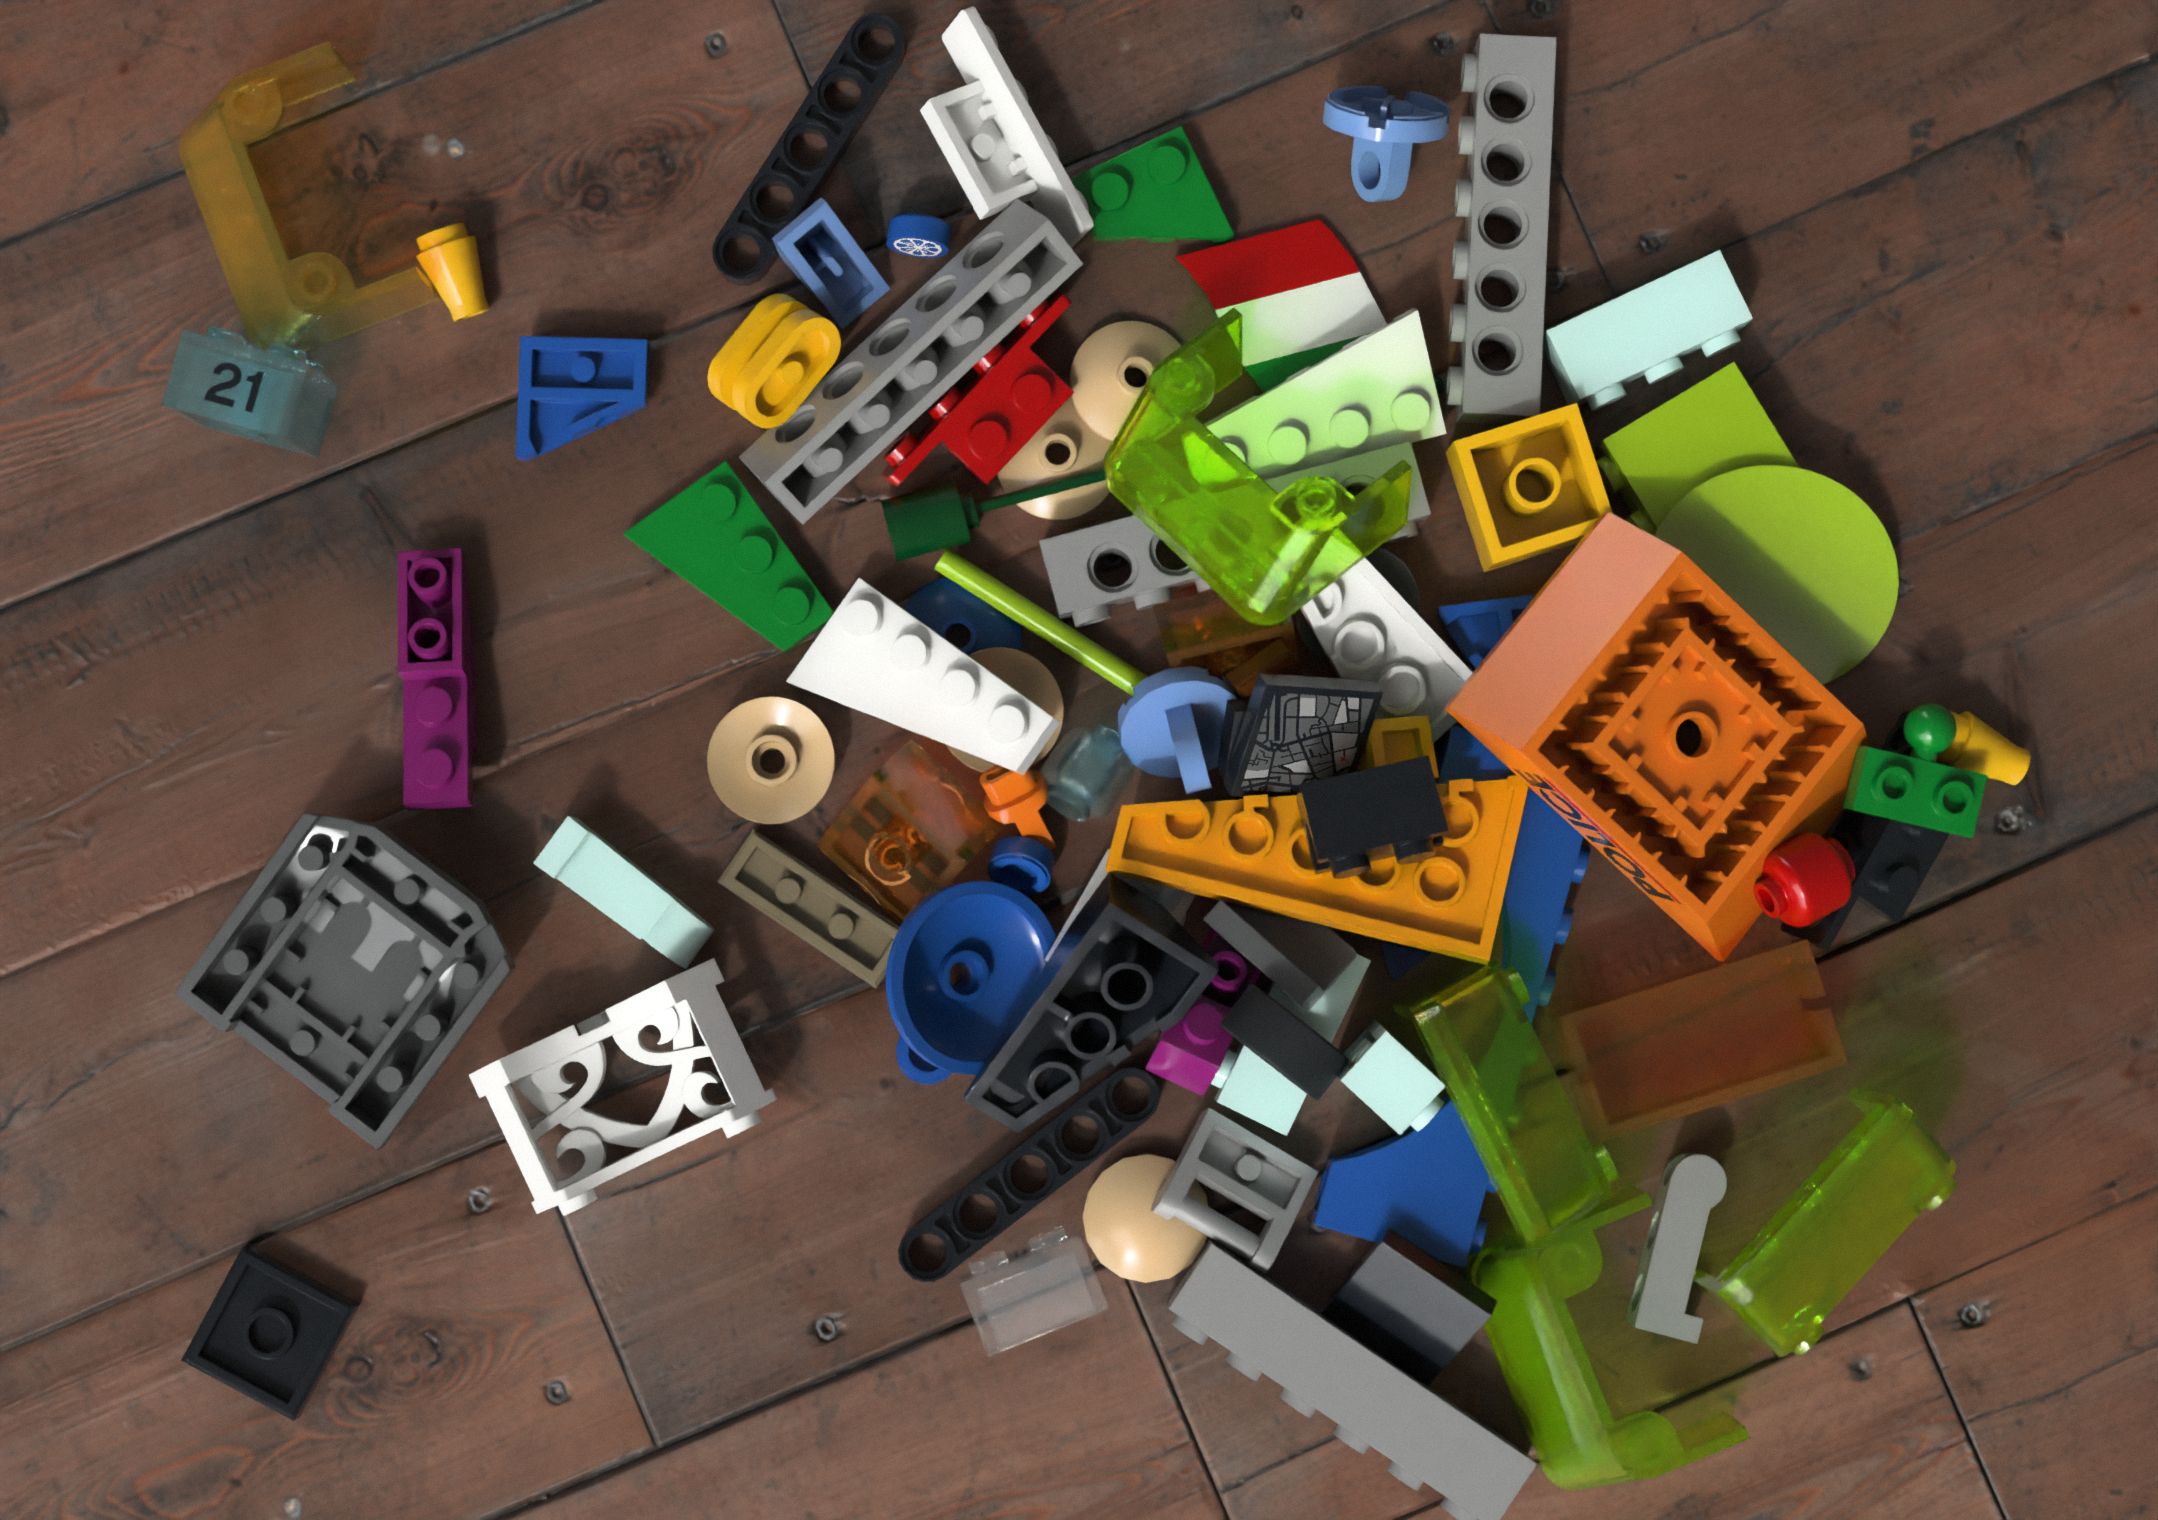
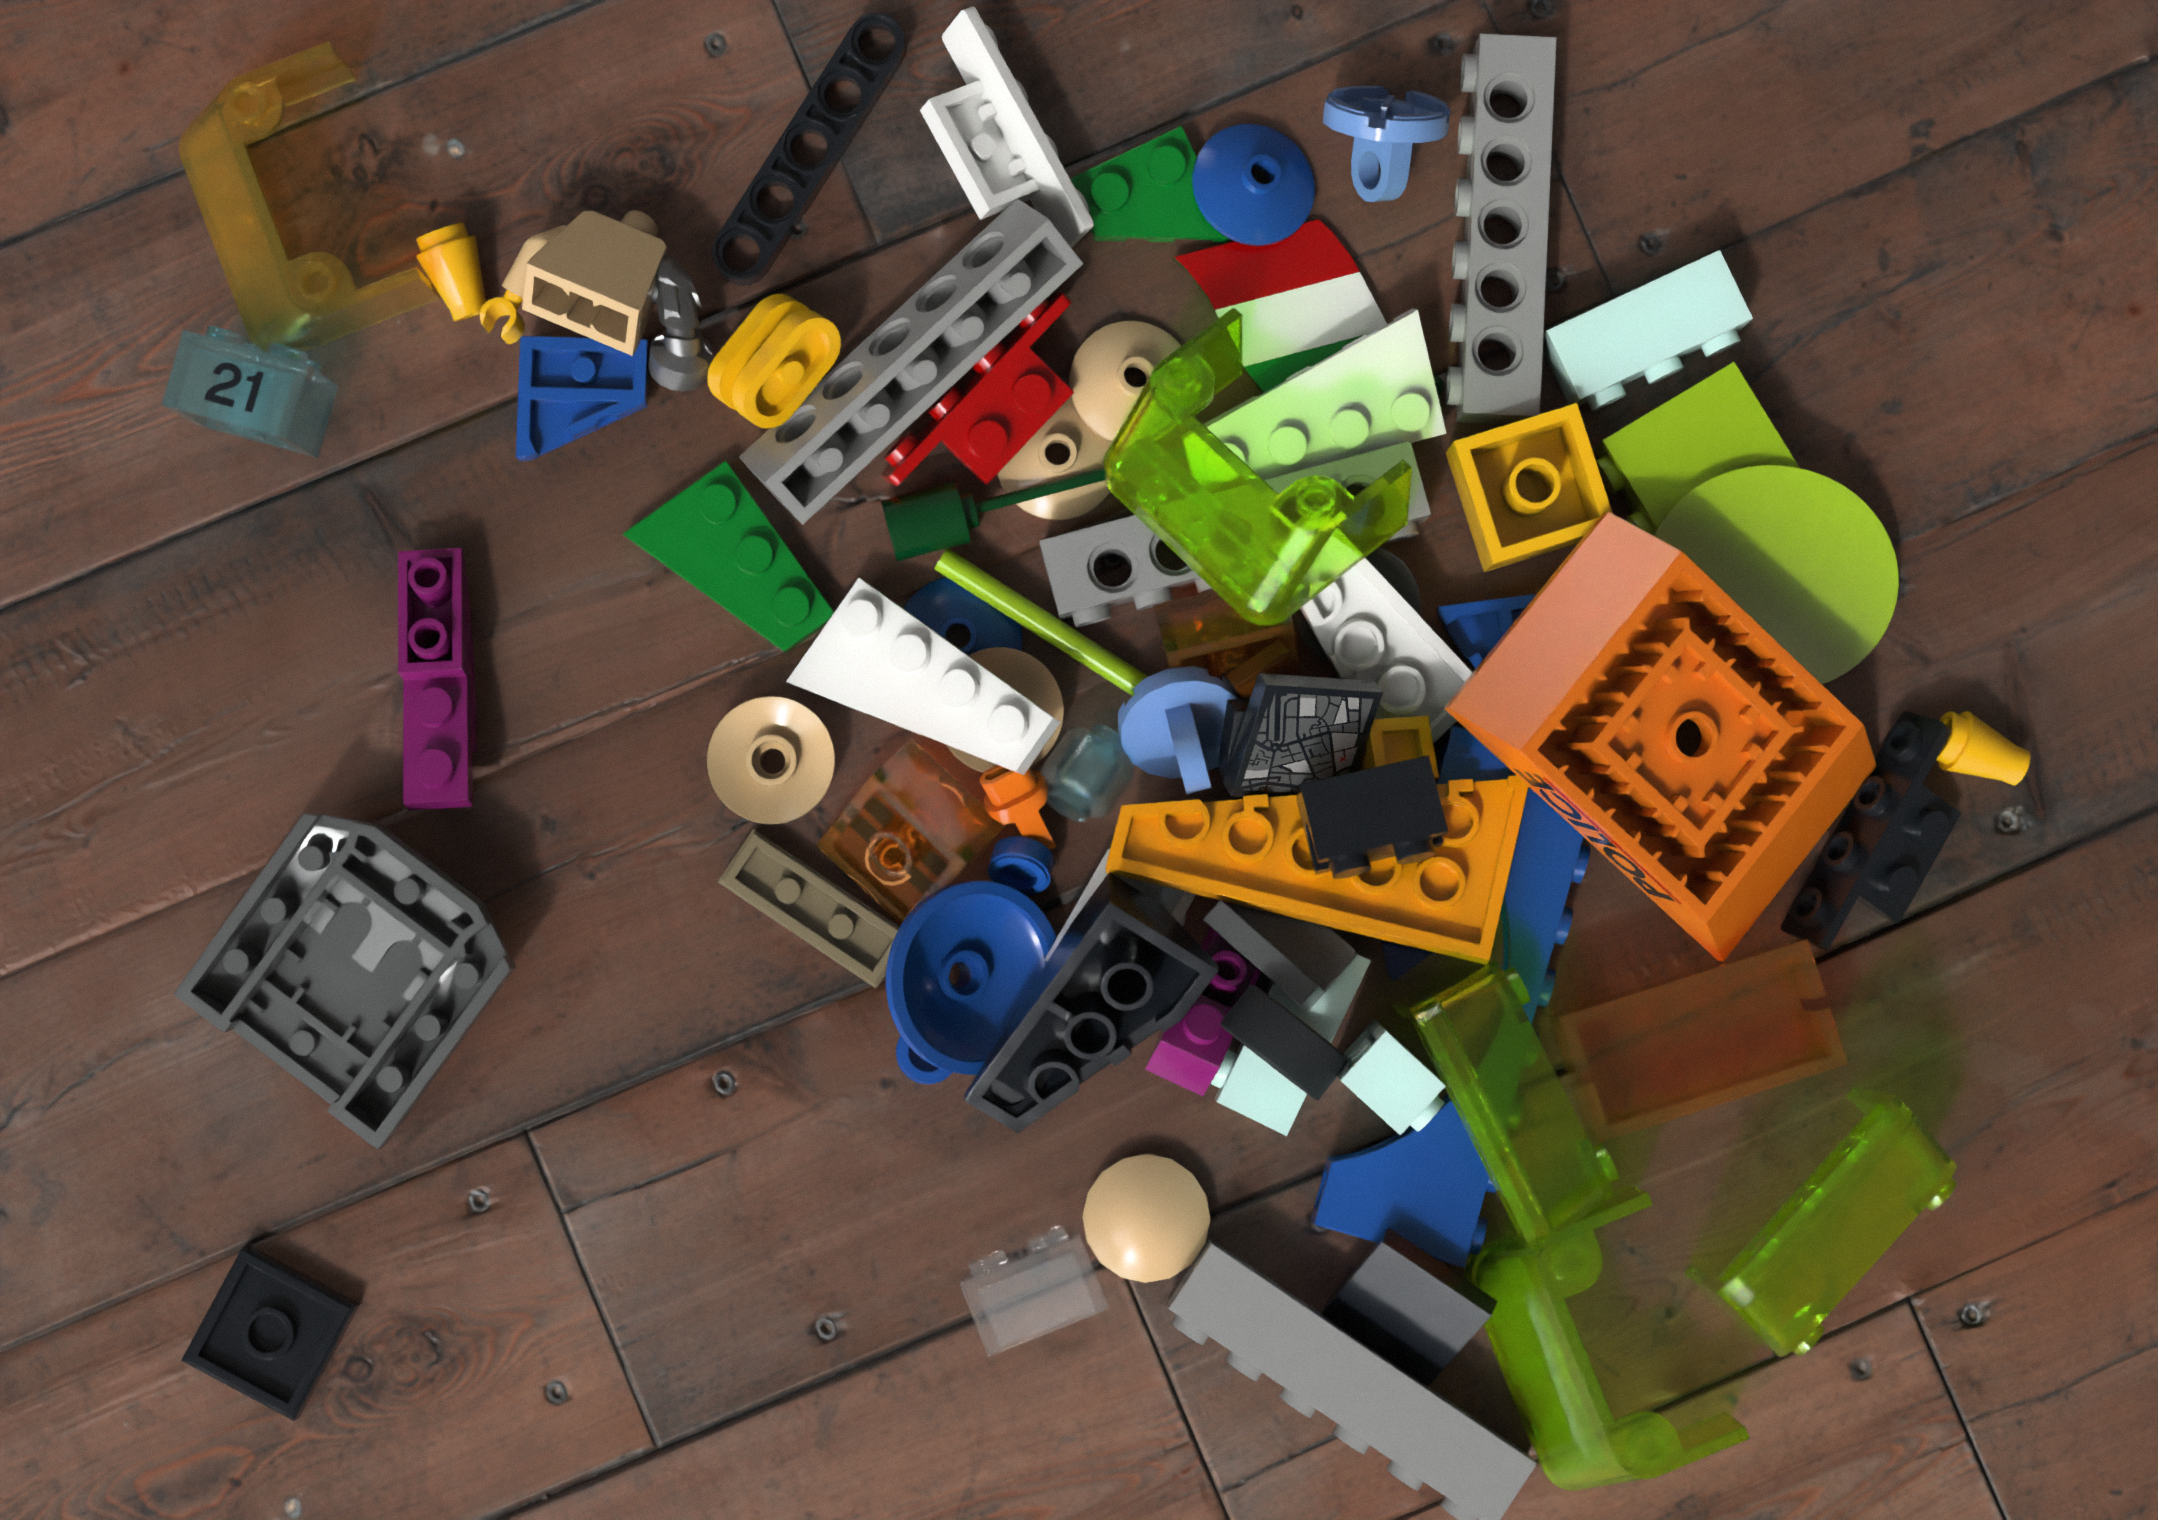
(541, 1080): white fence -> none
(604, 285): none -> tan torso
(623, 891): light aqua leg -> none
(830, 263): medium blue slope -> none
(918, 235): blue tile -> none
(1008, 1198): black beam -> none
(1236, 201): none -> blue dish
(1245, 1172): light grey plate -> none
(1673, 1244): light grey leg -> none
(1805, 879): red head -> none
(1915, 786): green plate -> none

